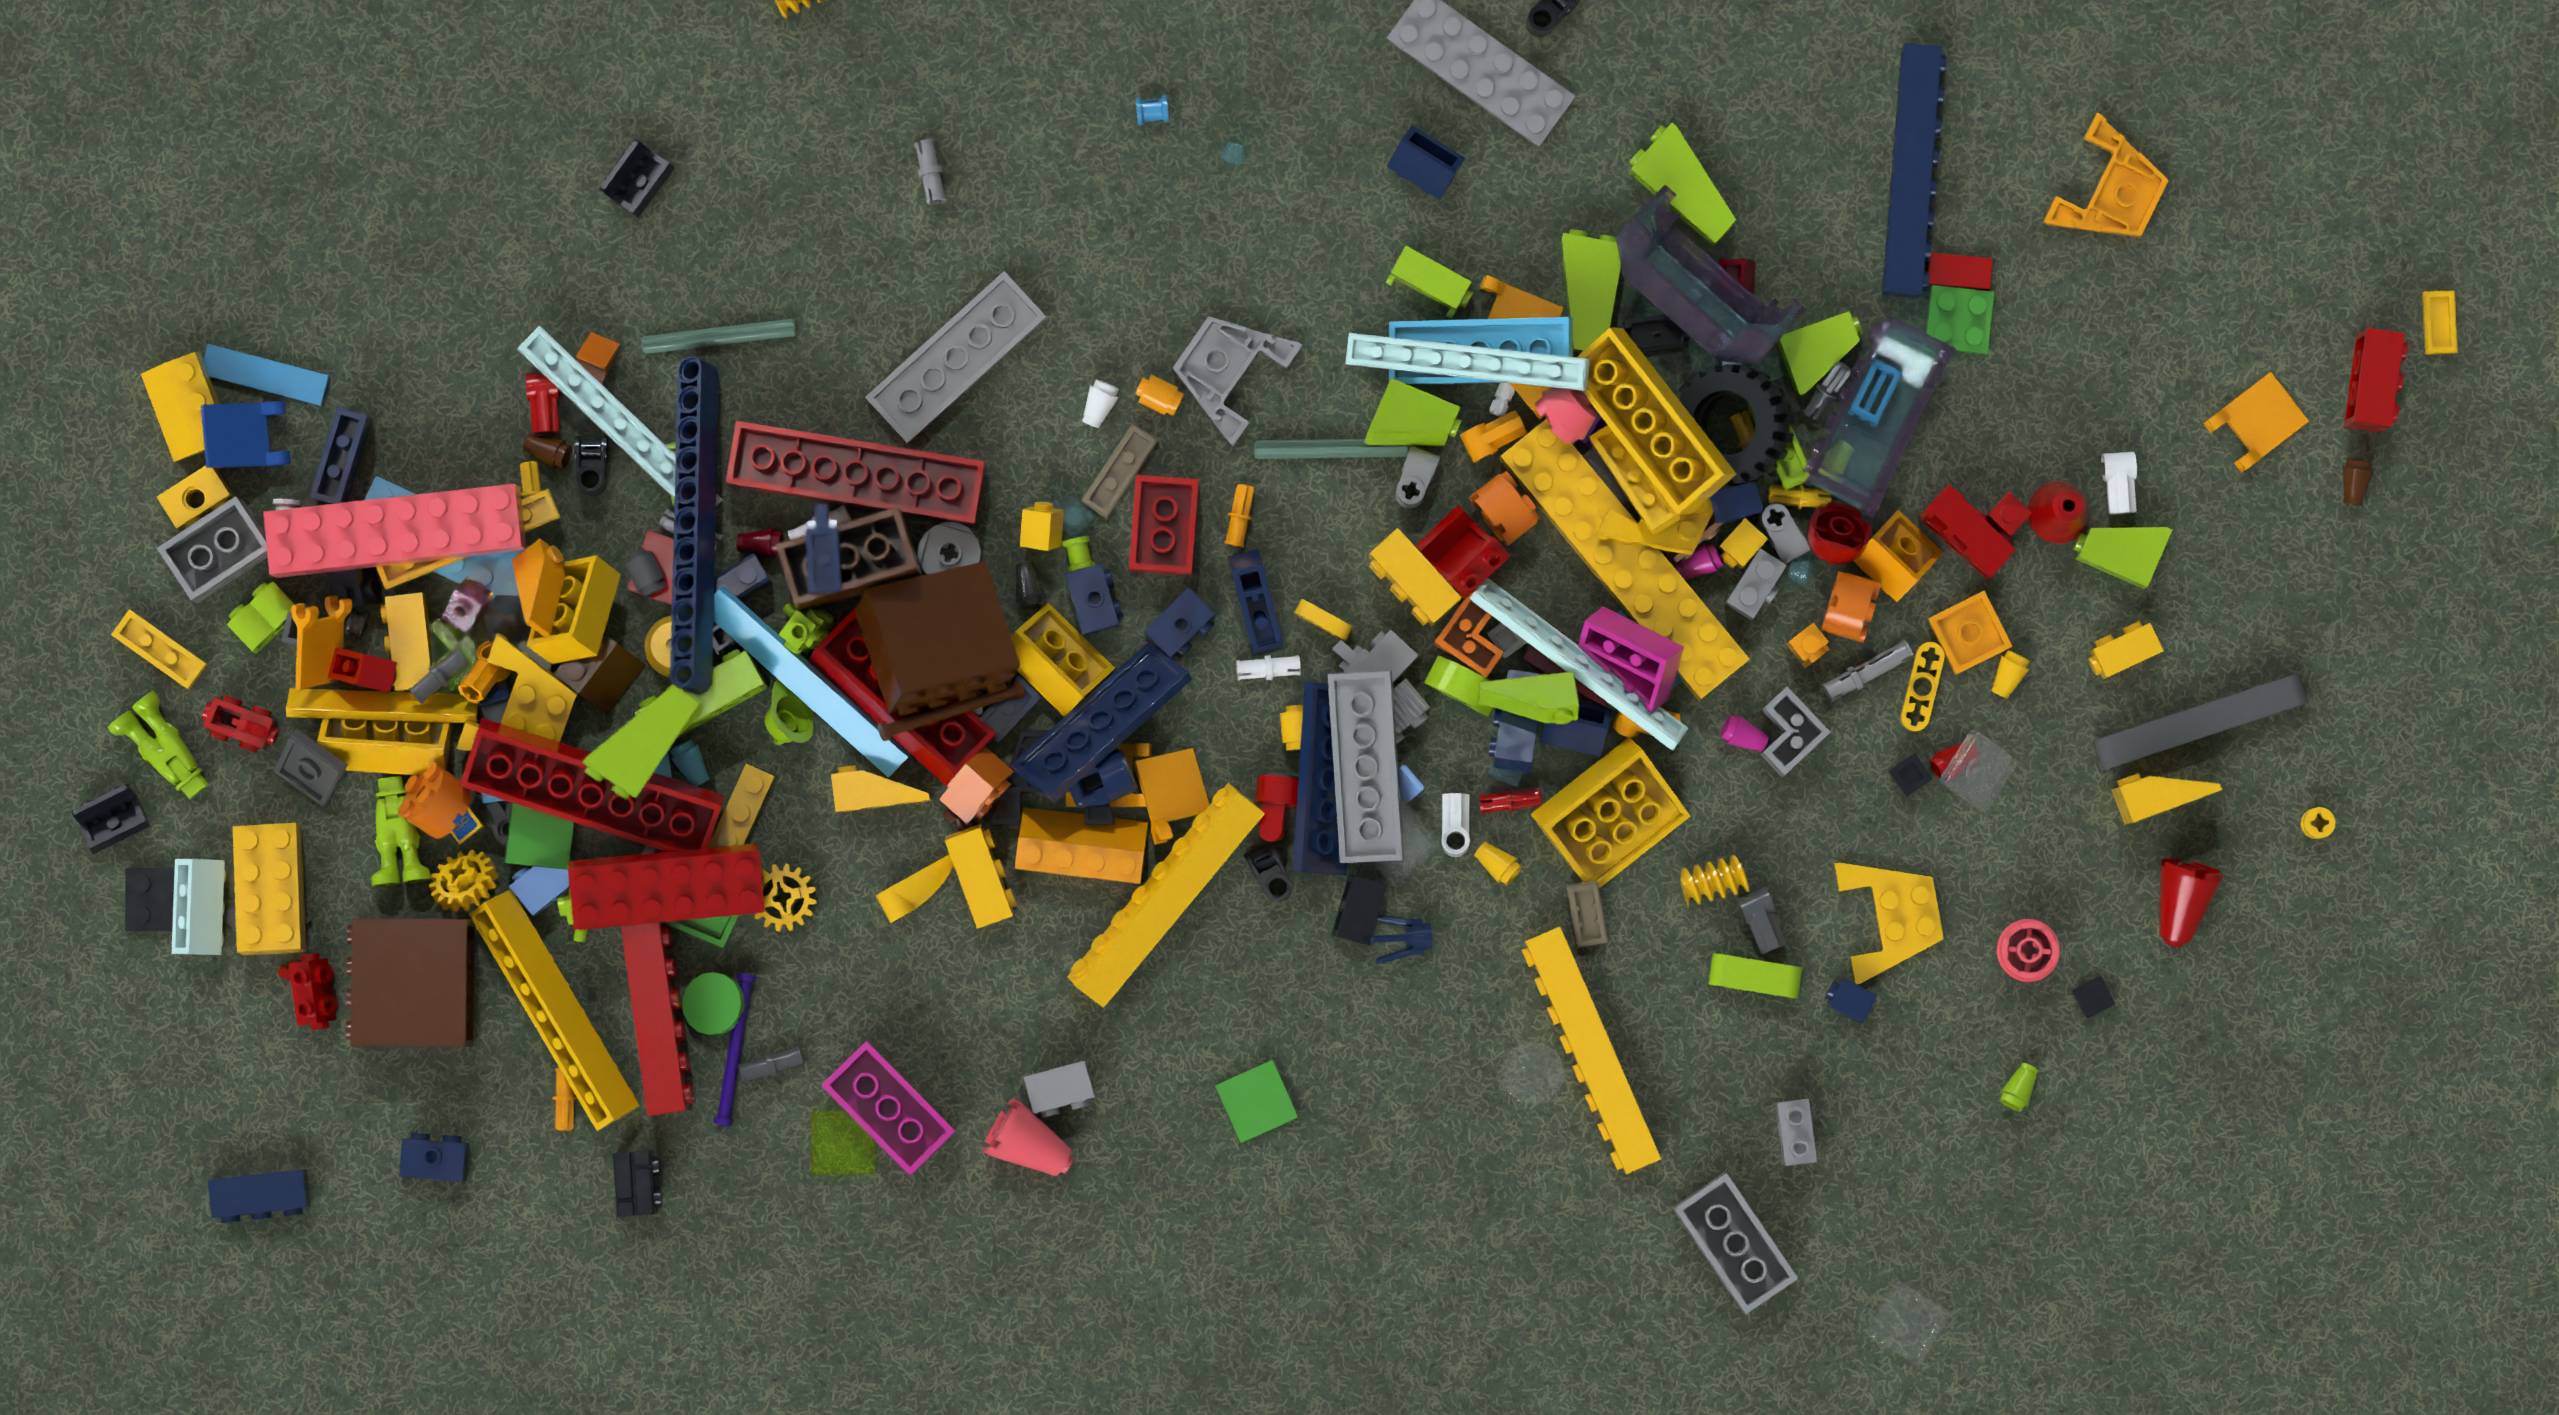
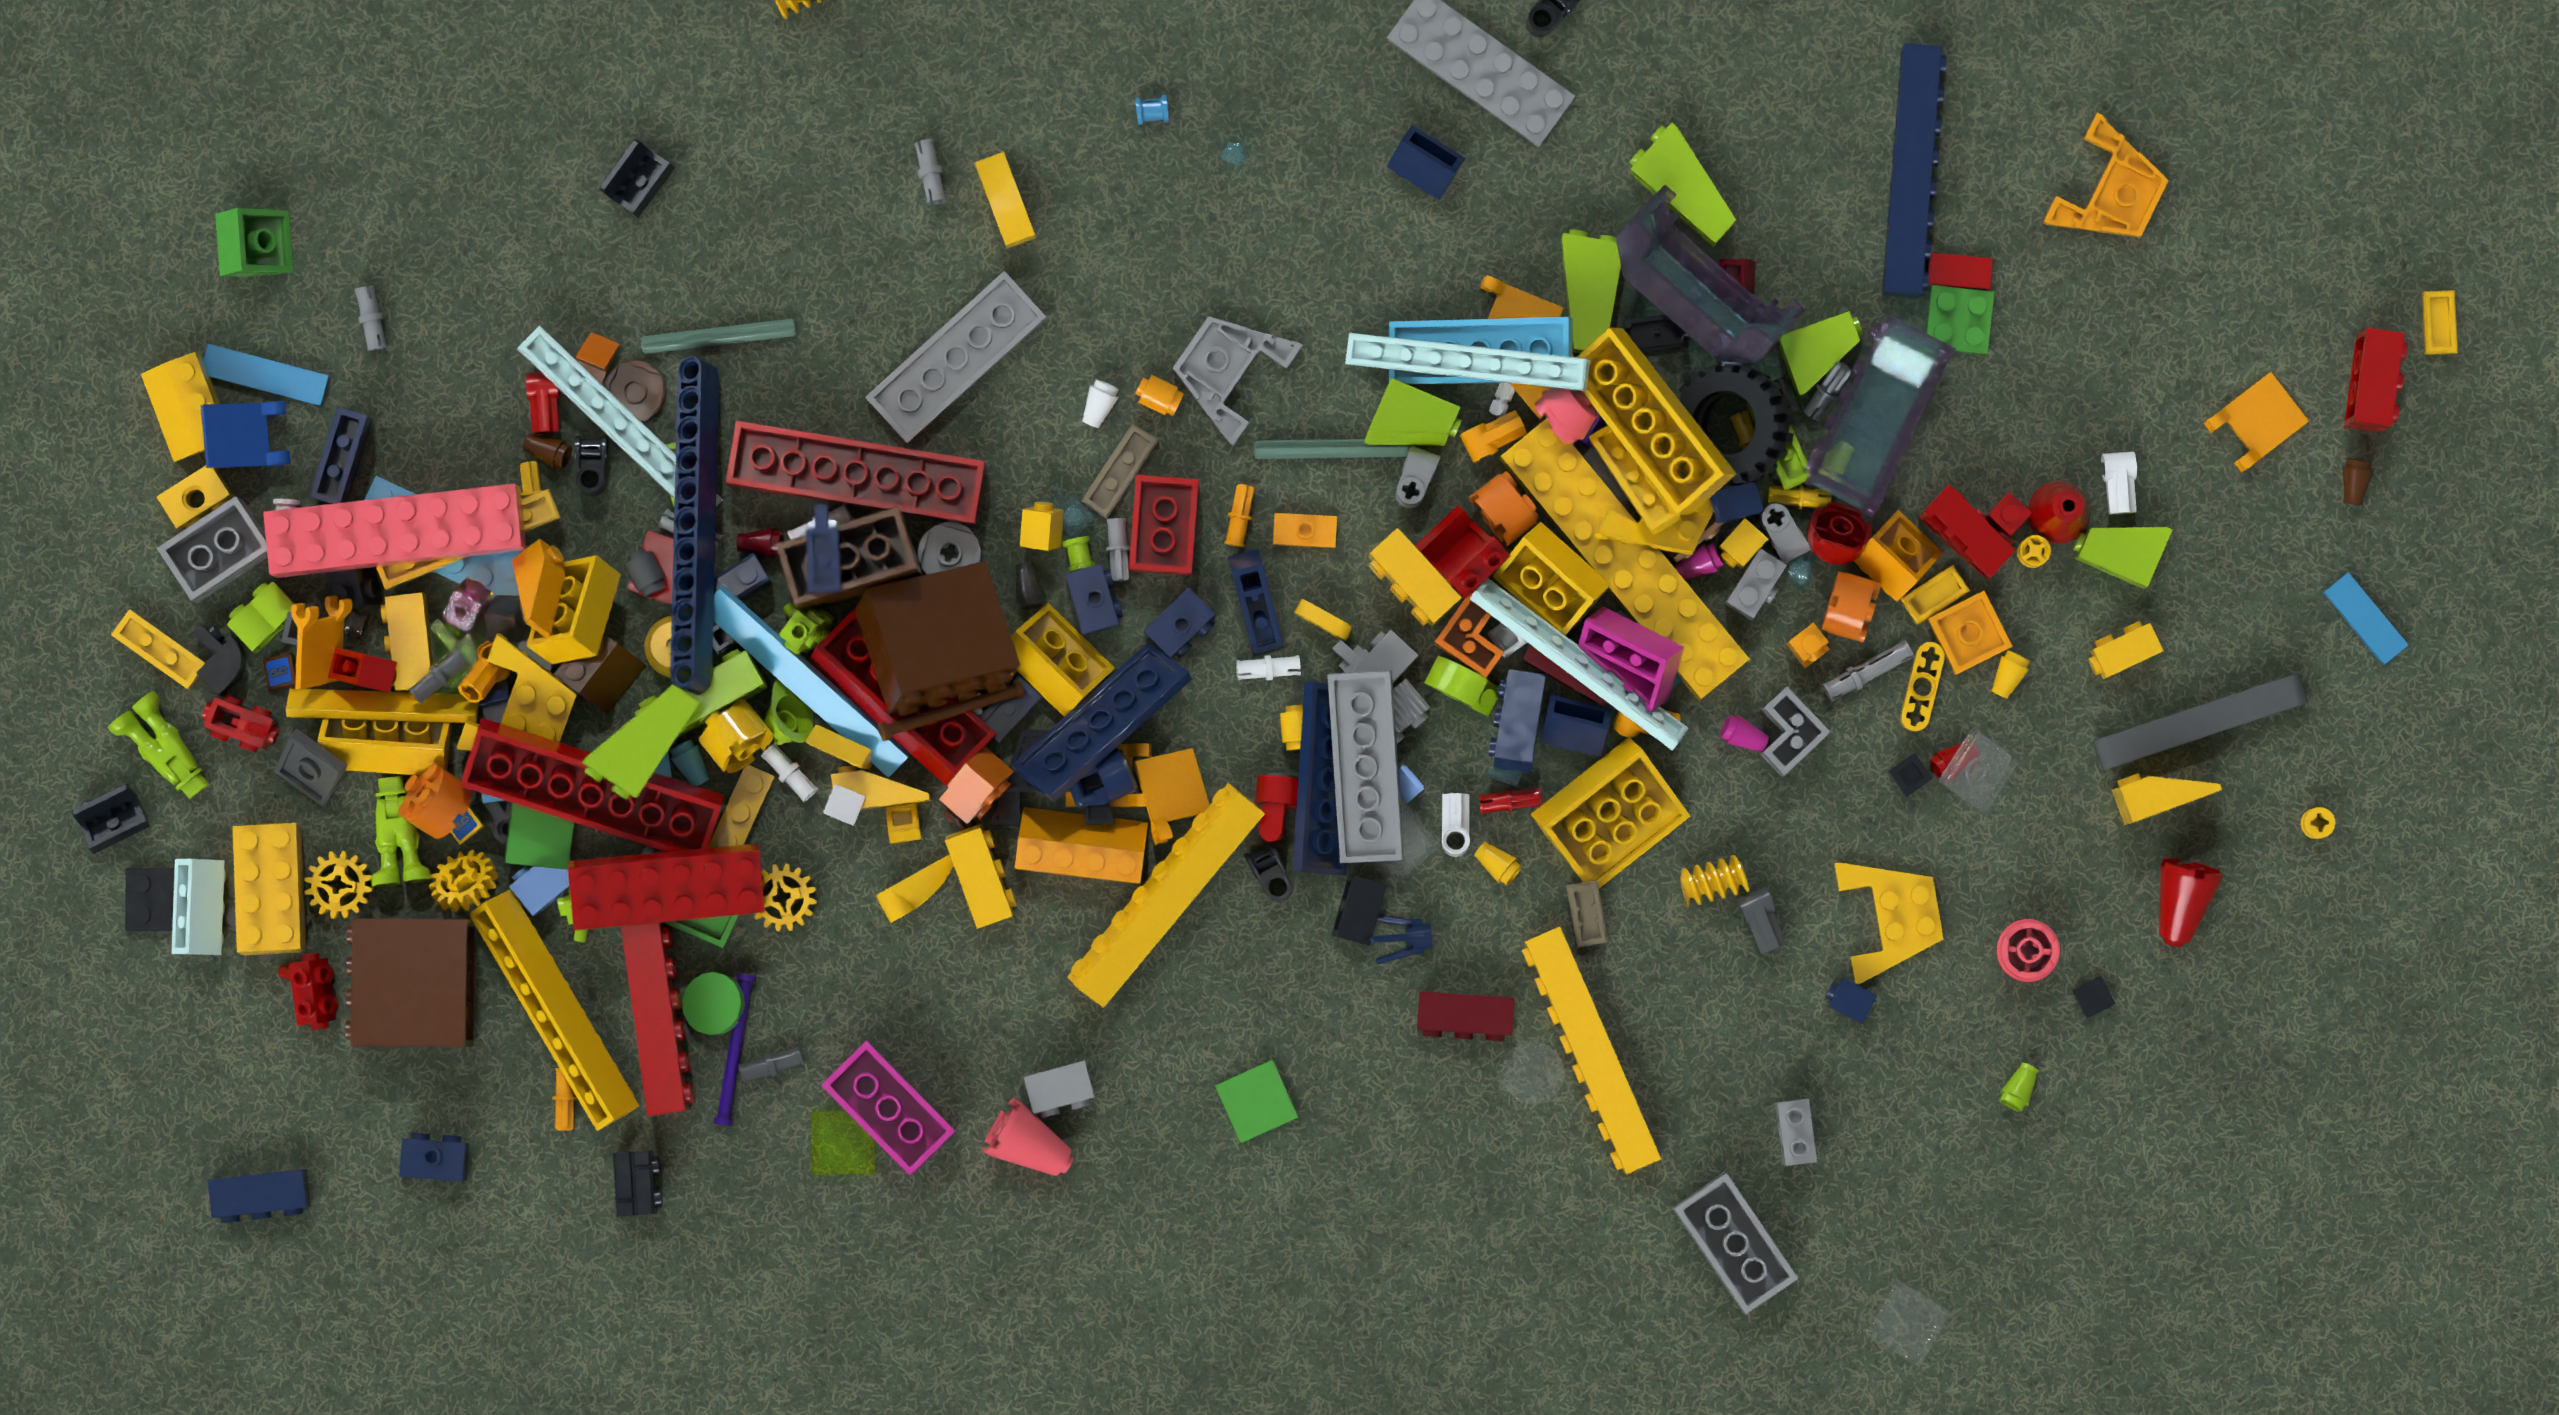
(226, 664): none -> black brick
(254, 242): none -> bright green slope
(280, 671): none -> slope
(337, 900): none -> yellow gear
(370, 318): none -> light grey pin
(641, 398): none -> reddish brown tile
(735, 736): none -> yellow brick
(789, 772): none -> white pin
(840, 747): none -> yellow slope
(844, 805): none -> white slope
(903, 823): none -> yellow slope
(1005, 200): none -> yellow slope
(1118, 549): none -> light grey axle
(1305, 530): none -> light orange plate
(1431, 280): lime brick -> none
(1465, 1015): none -> dark red brick
(1540, 698): lime slope -> none
(1551, 579): none -> yellow brick
(1755, 976): lime beam -> none
(1864, 413): dark azure tile -> none
(1934, 594): none -> yellow tile
(2038, 548): none -> yellow wheel
(2365, 618): none -> dark azure tile

